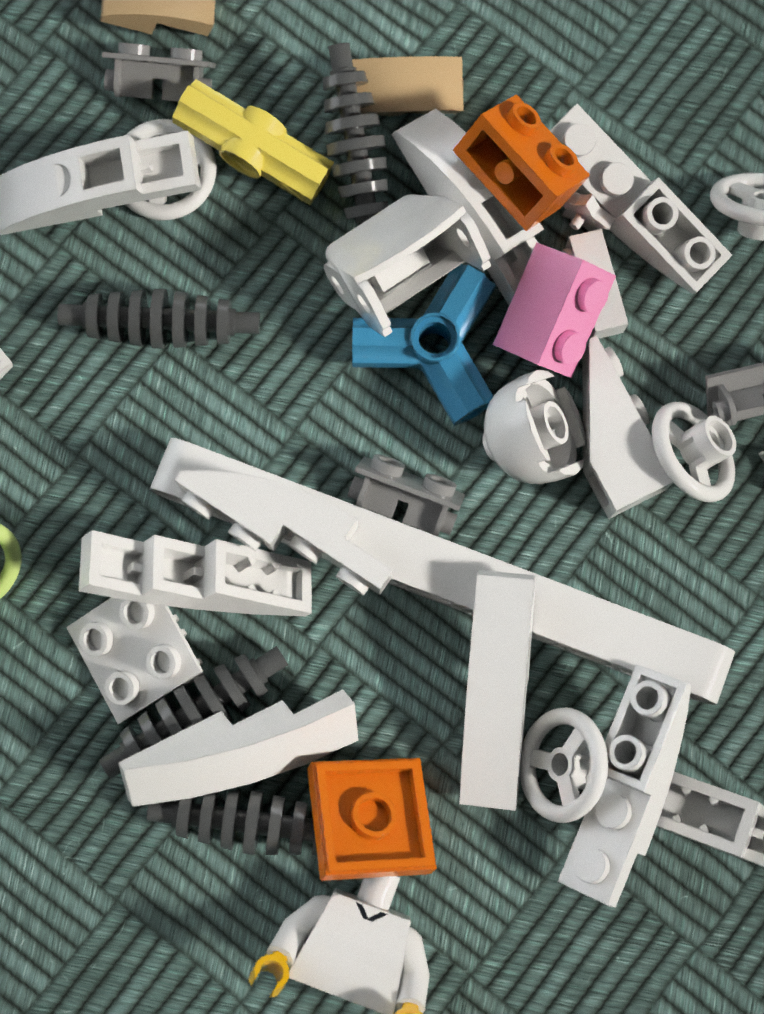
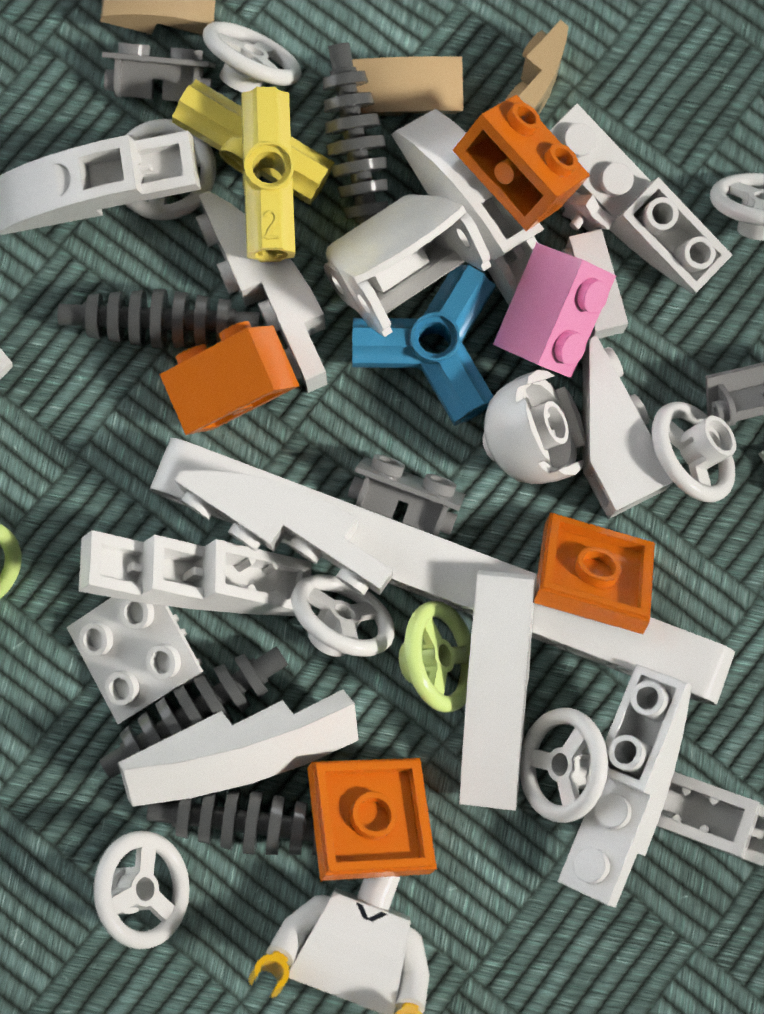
(136, 889): none -> white piece
(228, 377): none -> orange brick
(247, 55): none -> white piece
(268, 144): none -> light yellow piece
(289, 299): none -> white slope
(336, 624): none -> white piece
(428, 657): none -> yellowish green piece
(541, 66): none -> tan slope
(595, 573): none -> orange tile

